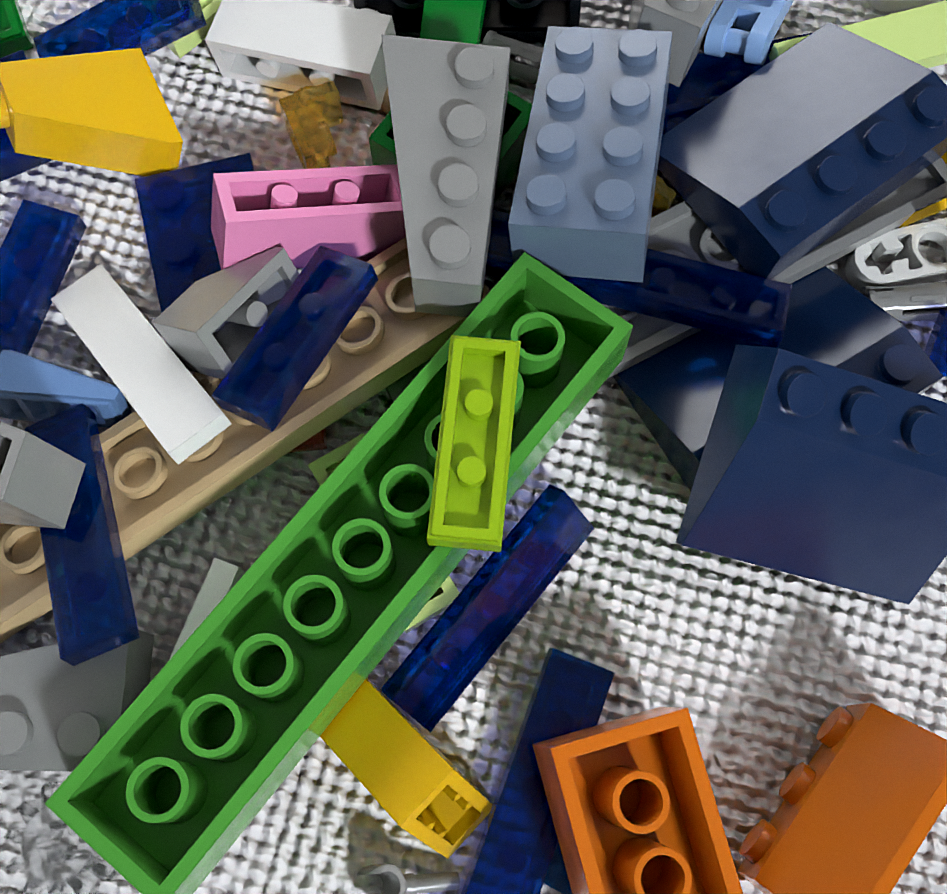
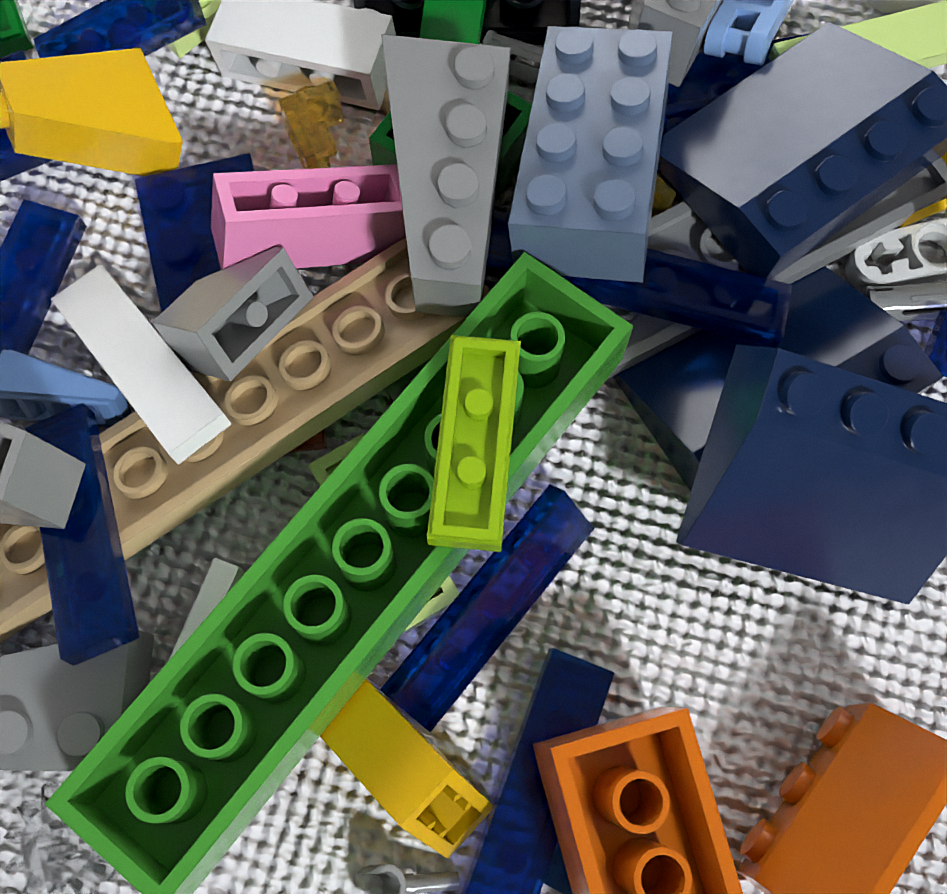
(295, 338): clear blue plate -> none

